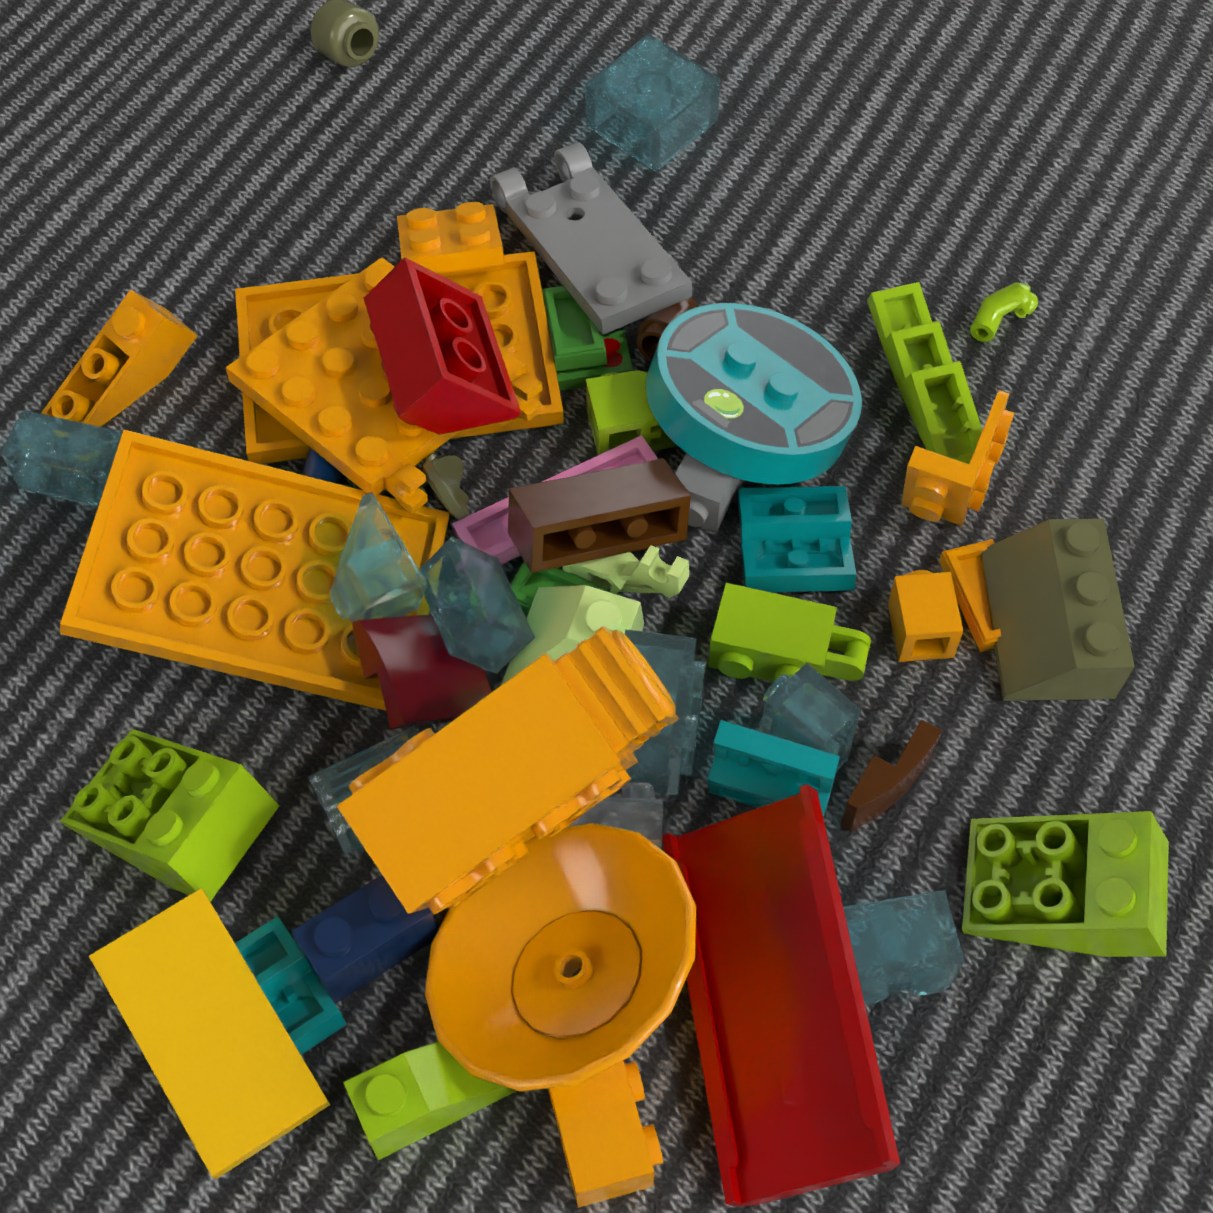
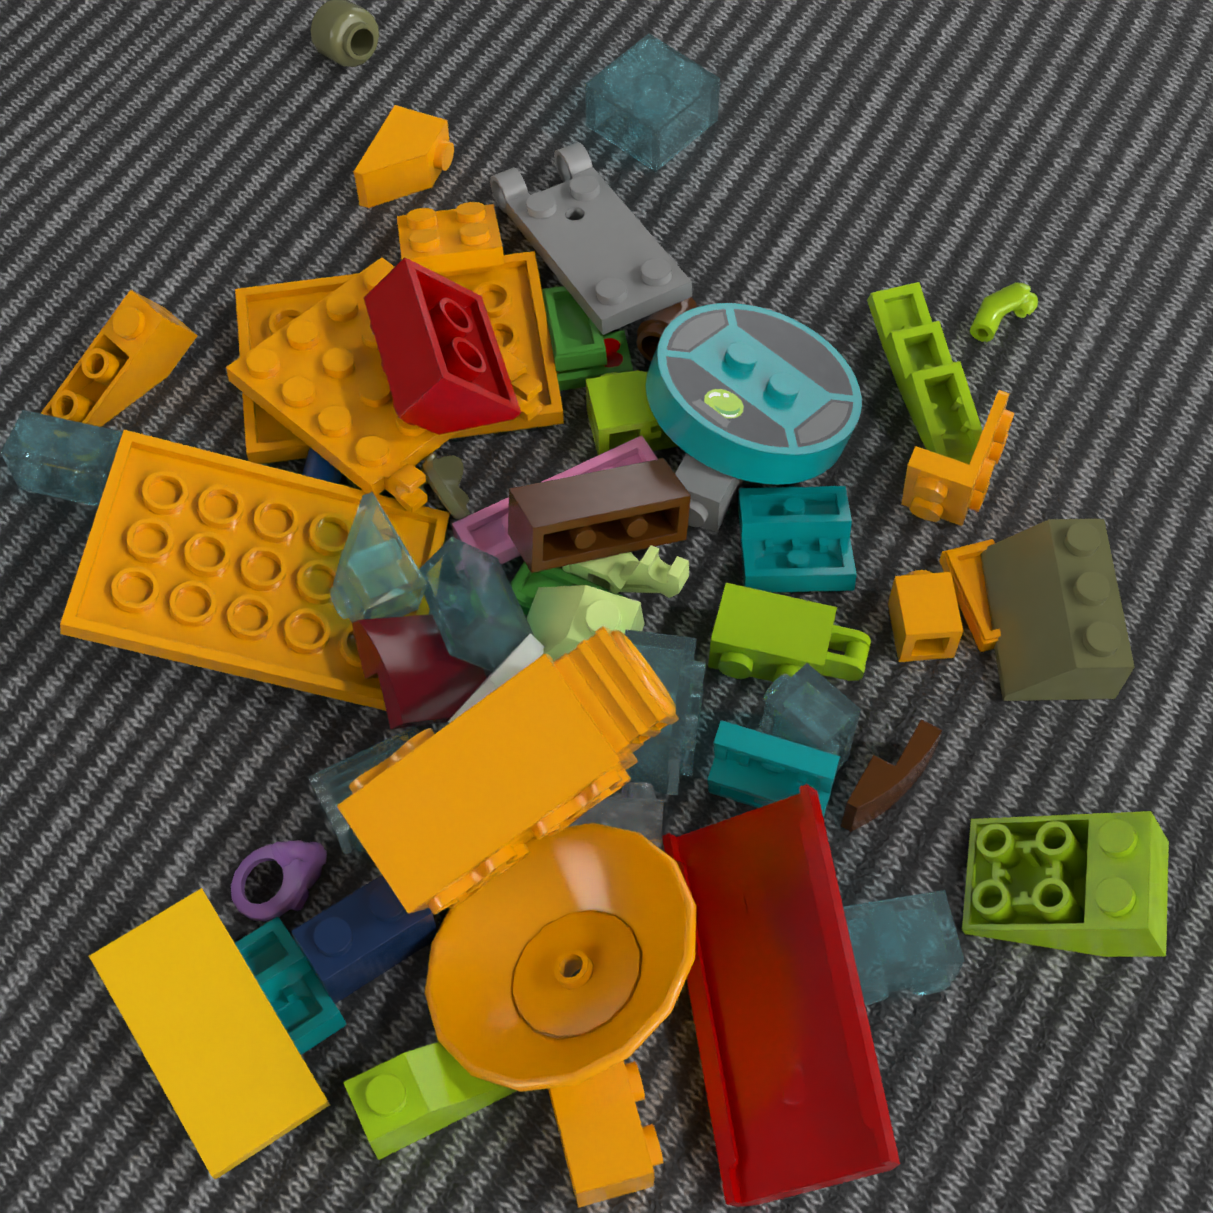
(172, 812): lime slope -> none
(301, 869): none -> medium lavender piece
(403, 157): none -> light orange slope
(522, 656): none -> white tile

